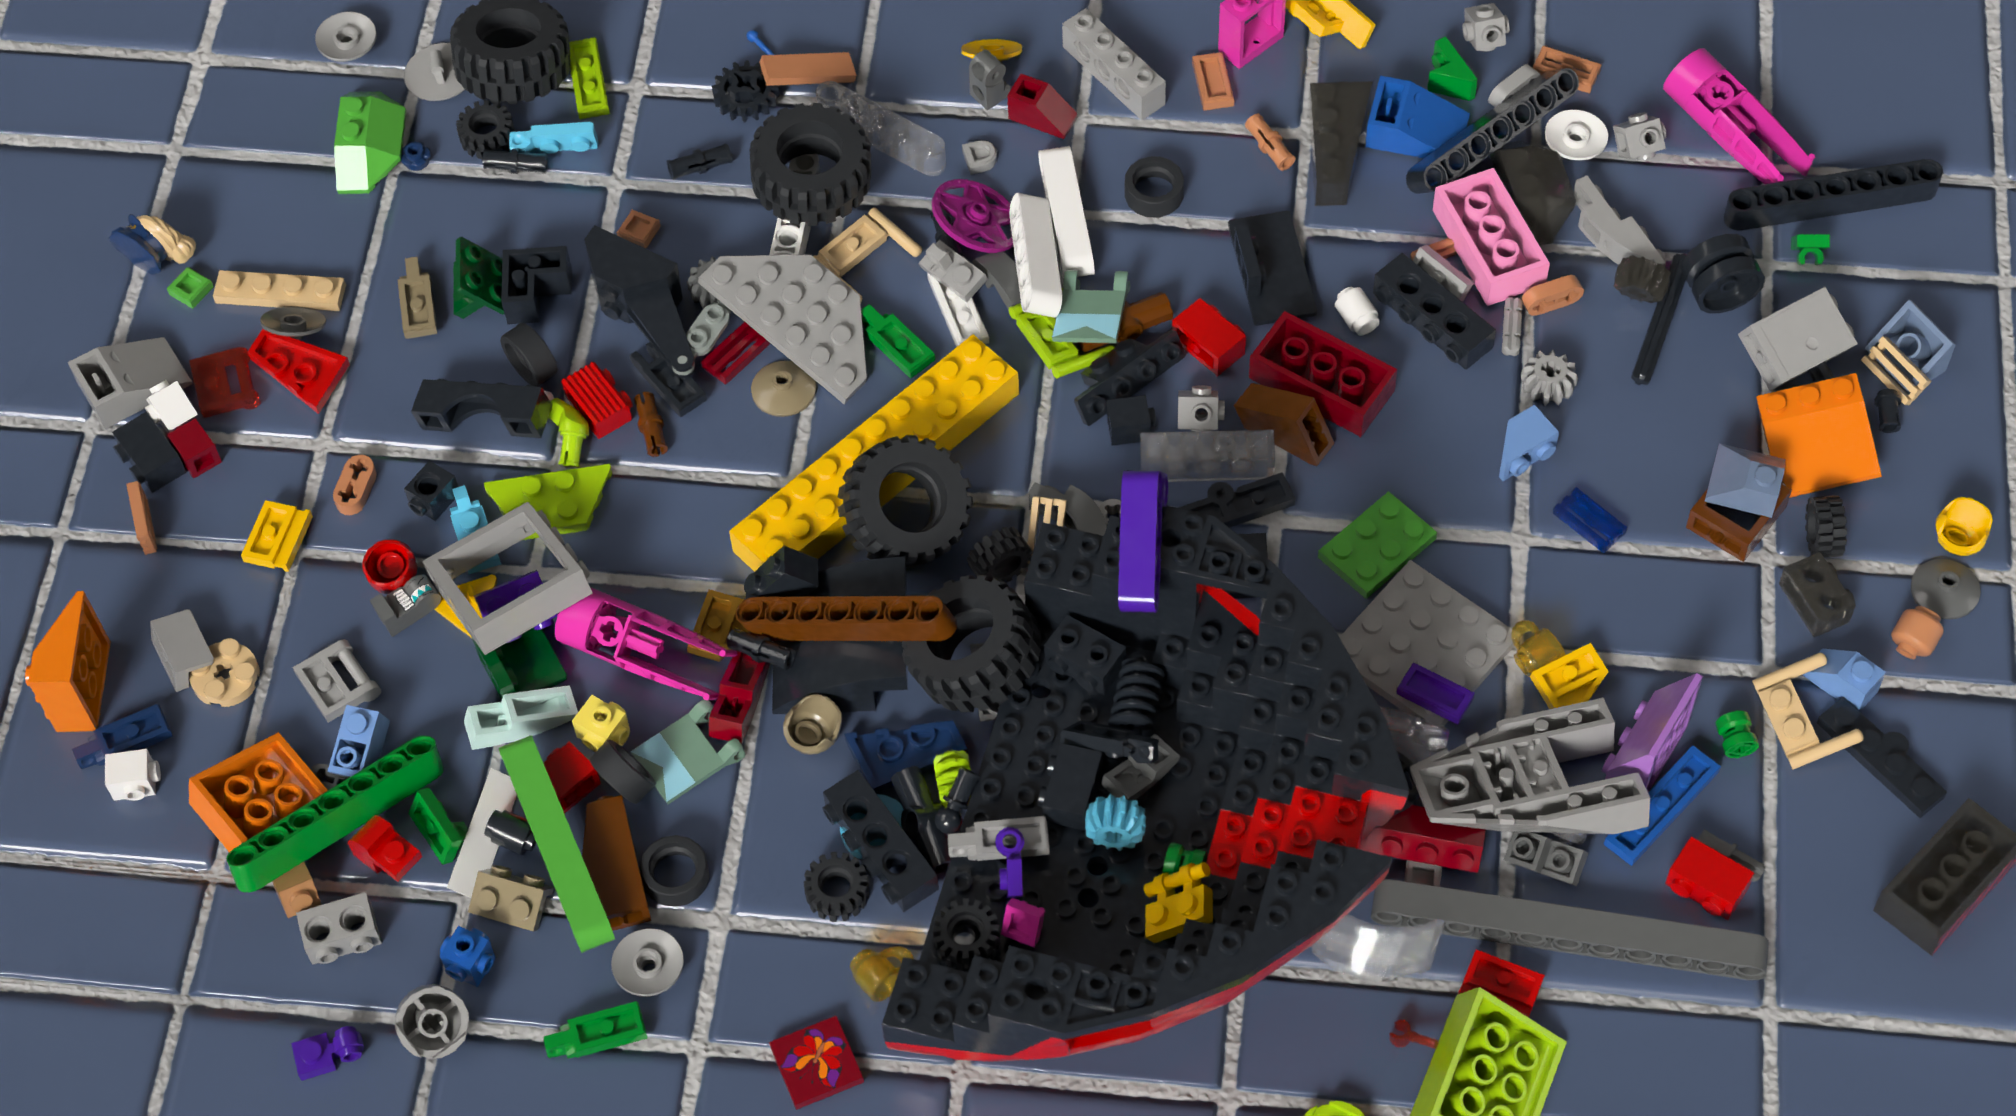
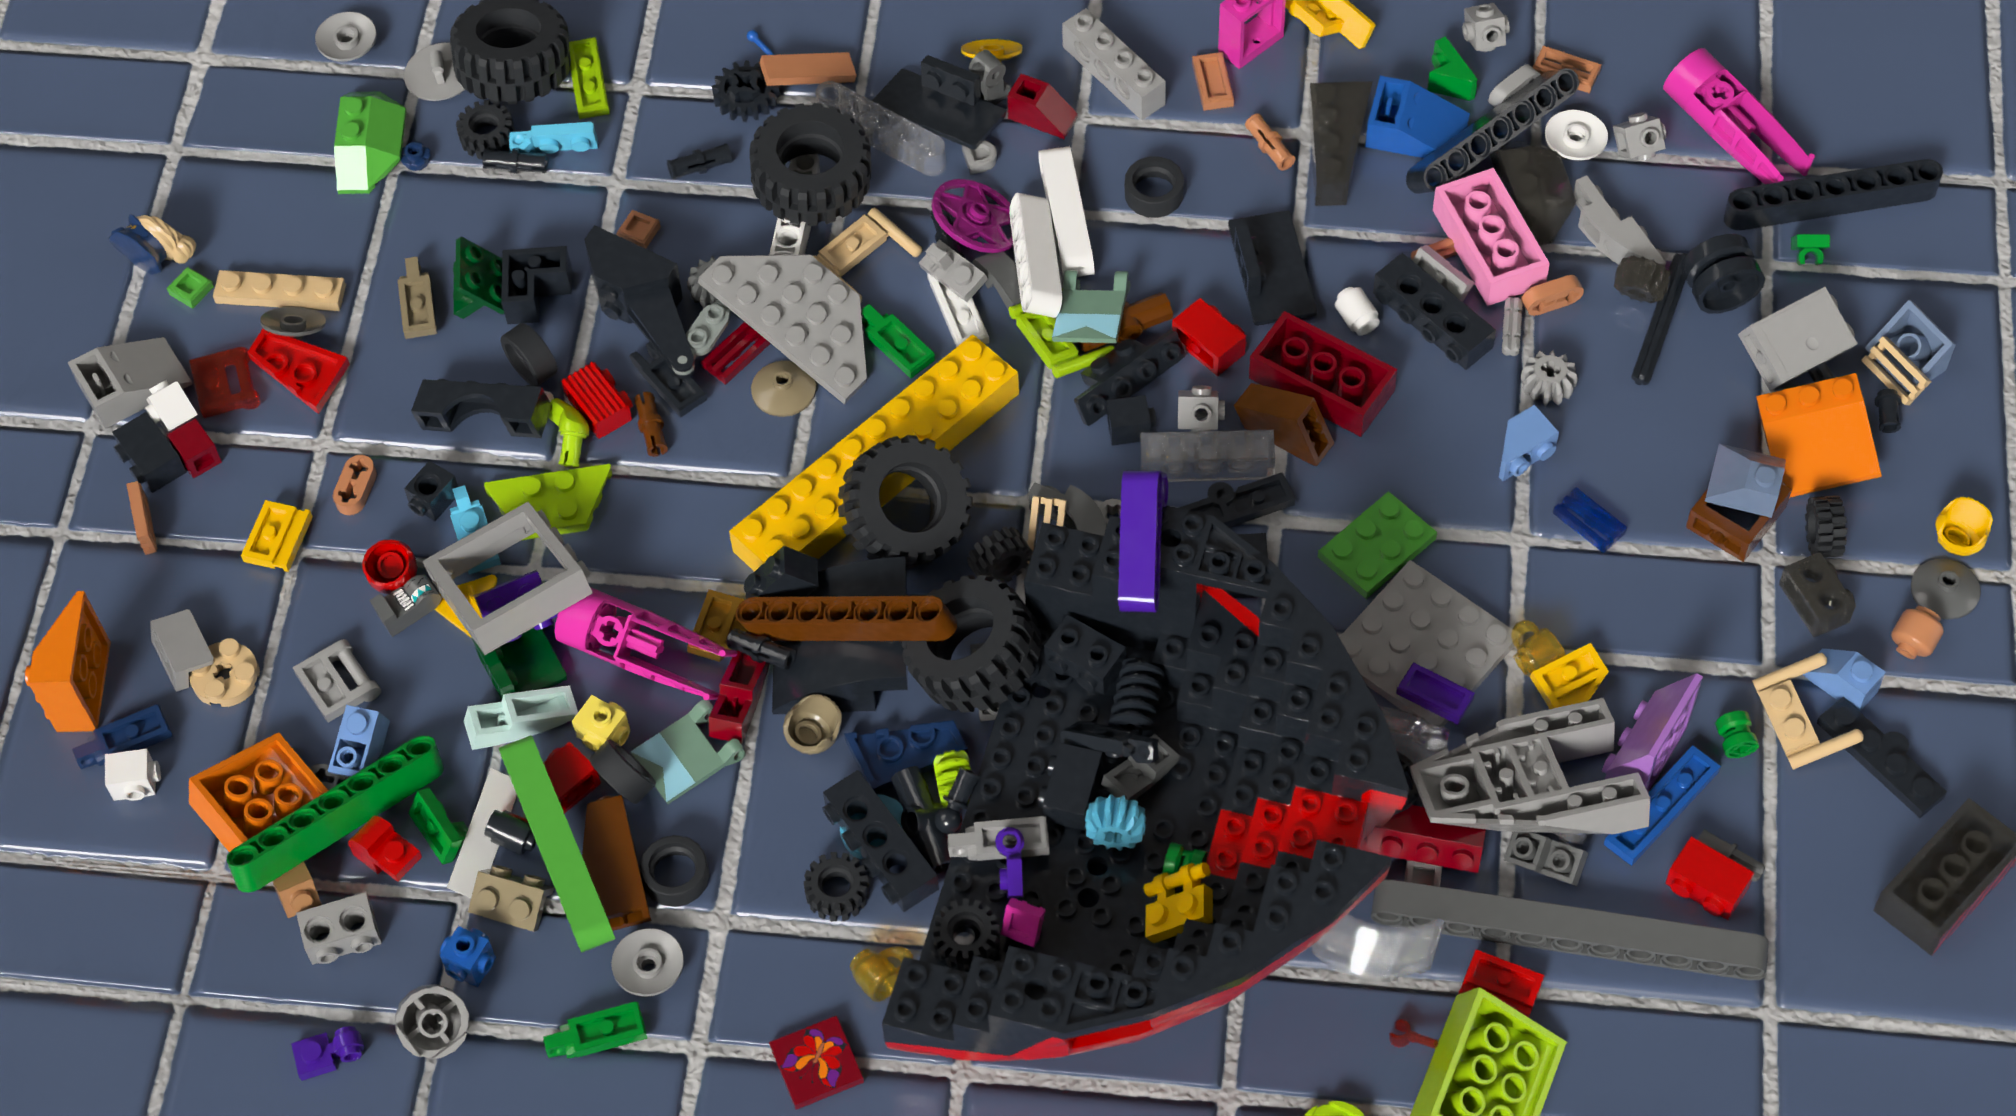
(943, 102): none -> black bracket

